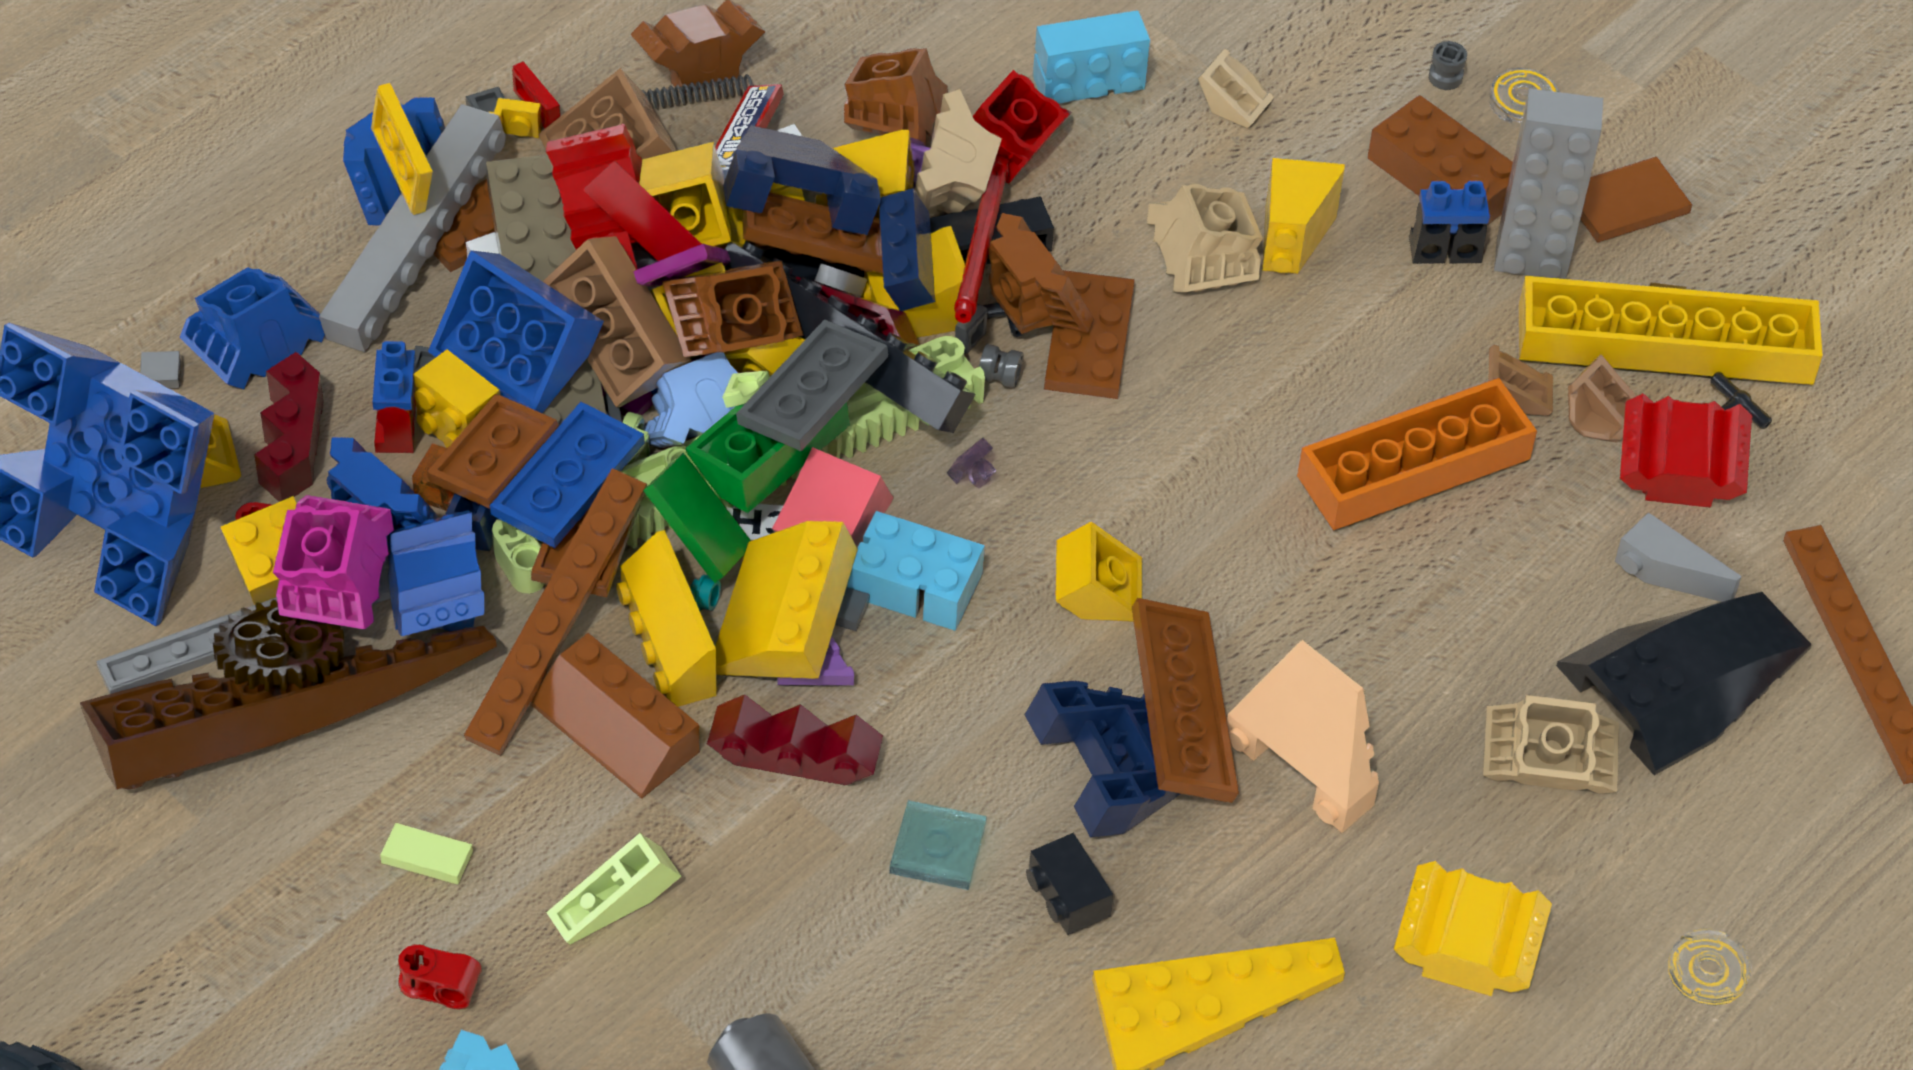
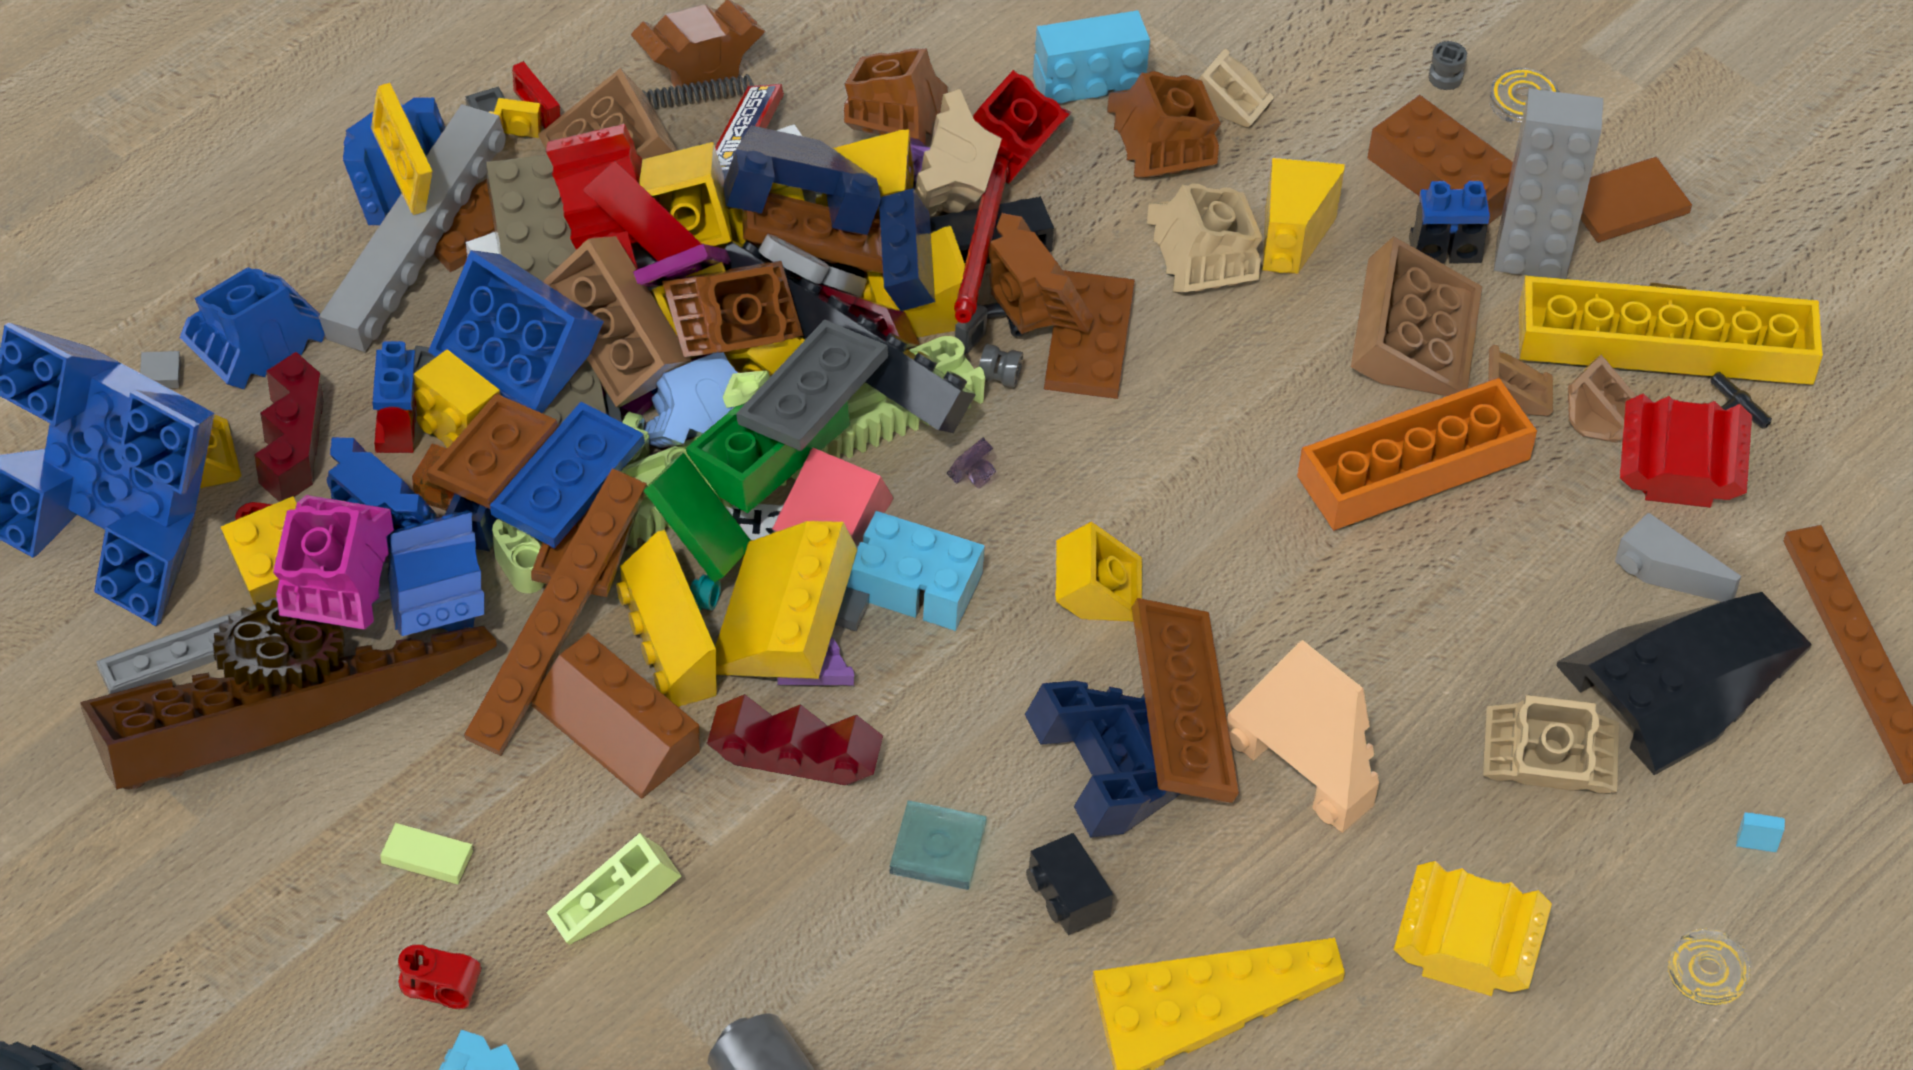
(794, 258): none -> light grey beam
(1166, 124): none -> dark orange slope
(1416, 322): none -> medium nougat slope
(1760, 832): none -> medium azure tile

